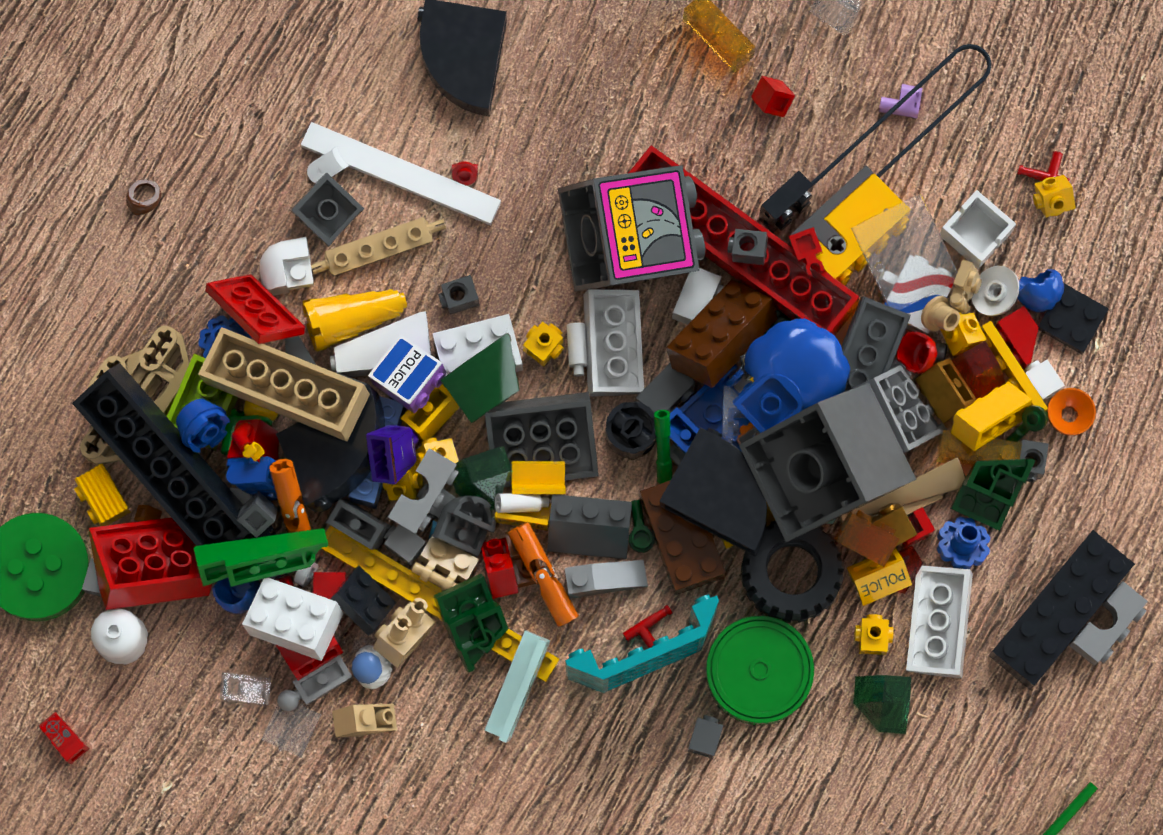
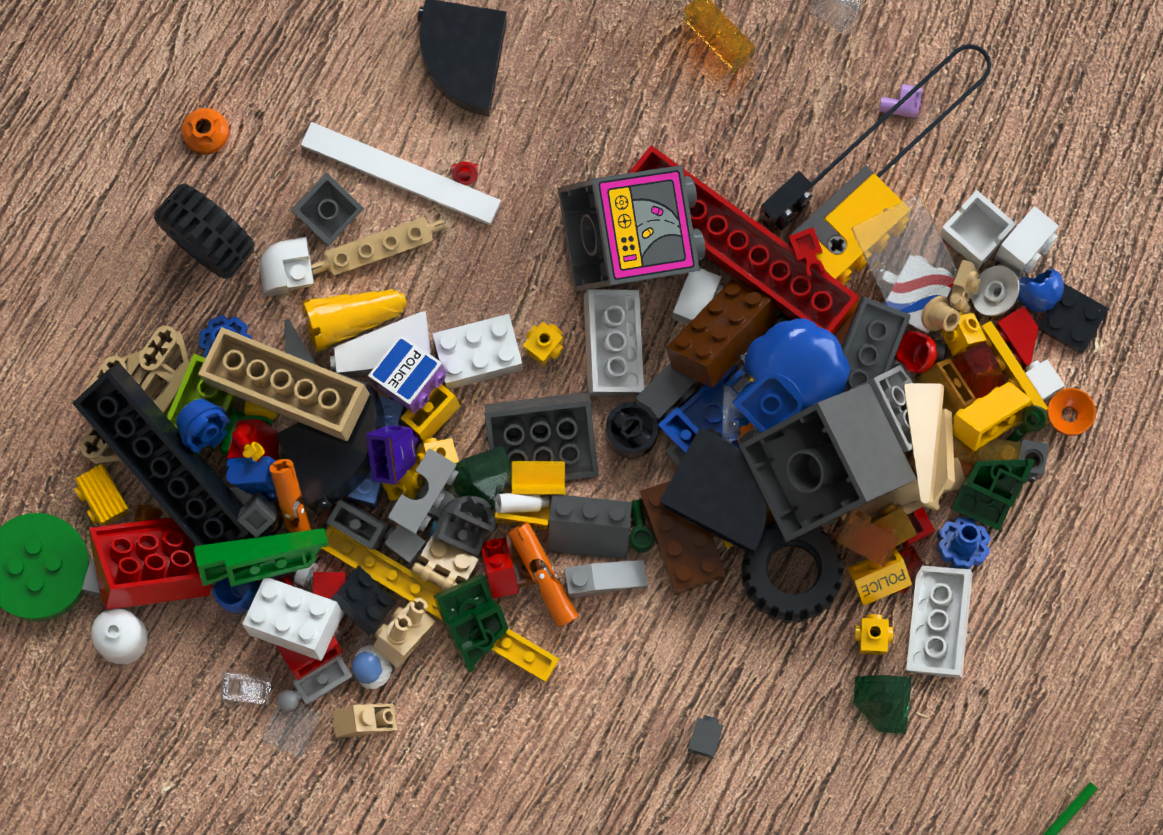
(63, 738): red leg -> none
(141, 208): reddish brown piece -> none
(204, 231): none -> black tyre
(210, 141): none -> orange piece
(255, 308): red tile -> none
(328, 163): white piece -> none
(462, 284): dark grey brick -> none
(484, 379): dark green slope -> none
(517, 686): light aqua fence -> none
(577, 347): white cylinder -> none
(584, 670): teal slope -> none
(642, 627): red piece -> none
(662, 434): green piece -> none
(754, 256): dark grey brick -> none
(759, 670): green brick -> none
(773, 96): red panel -> none
(931, 441): none -> wedge
(1026, 242): none -> white brick
(1041, 175): red piece -> none
(1054, 196): yellow brick -> none
(1061, 609): black brick -> none
(1124, 606): light grey arch -> none

